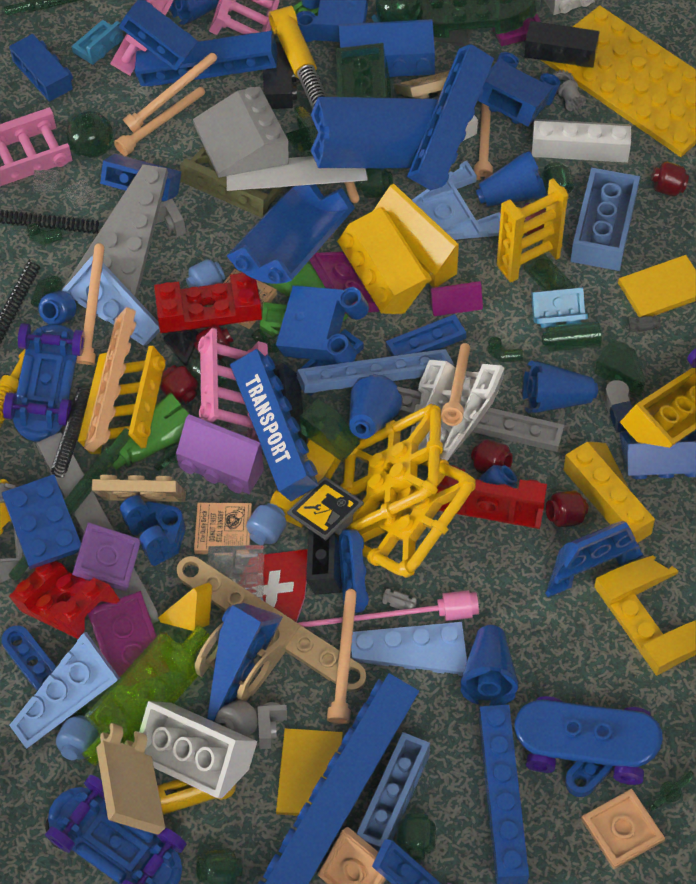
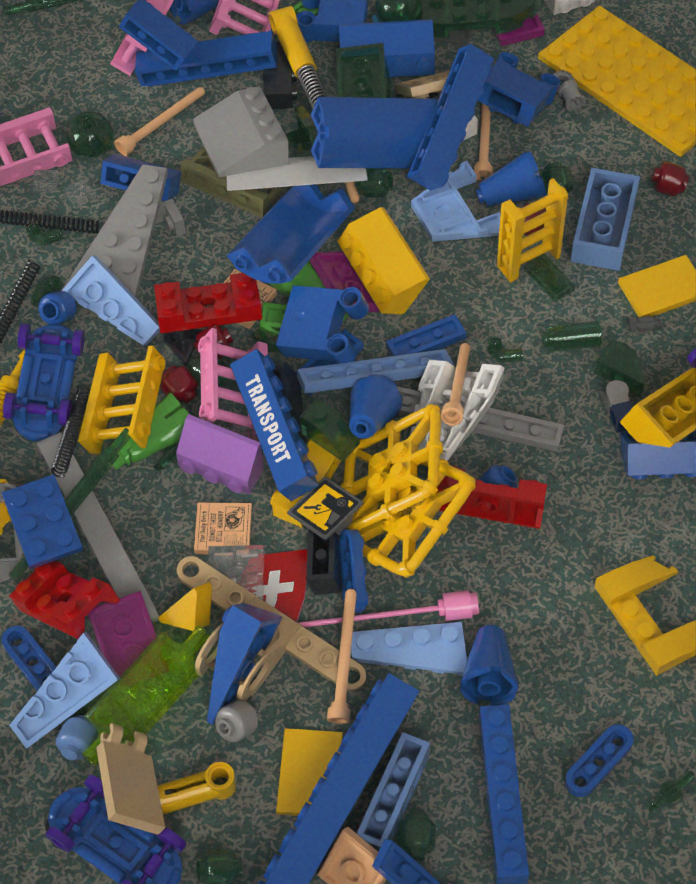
(41, 67): blue brick -> none
(88, 356): light nougat piece -> none
(98, 41): dark azure bracket -> none
(106, 556): medium lavender tile -> none
(112, 372): light nougat plate -> none
(135, 120): light nougat piece -> none
(156, 541): blue piece -> none
(161, 490): tan plate -> none
(195, 748): white slope -> none
(205, 274): medium blue head -> none
(266, 524): medium blue head -> none
(267, 718): light grey bracket -> none
(398, 600): light grey piece -> none
(427, 240): yellow slope -> none
(456, 298): magenta slope -> none
(489, 454): dark red head -> none
(555, 388): blue cone -> none
(558, 306): dark azure bracket -> none
(561, 44): black brick -> none
(566, 508): dark red head -> none
(581, 140): white slope -> none
(588, 735): blue piece -> none
(591, 550): blue wedge -> none
(603, 484): yellow wedge -> none
(622, 828): light nougat tile -> none

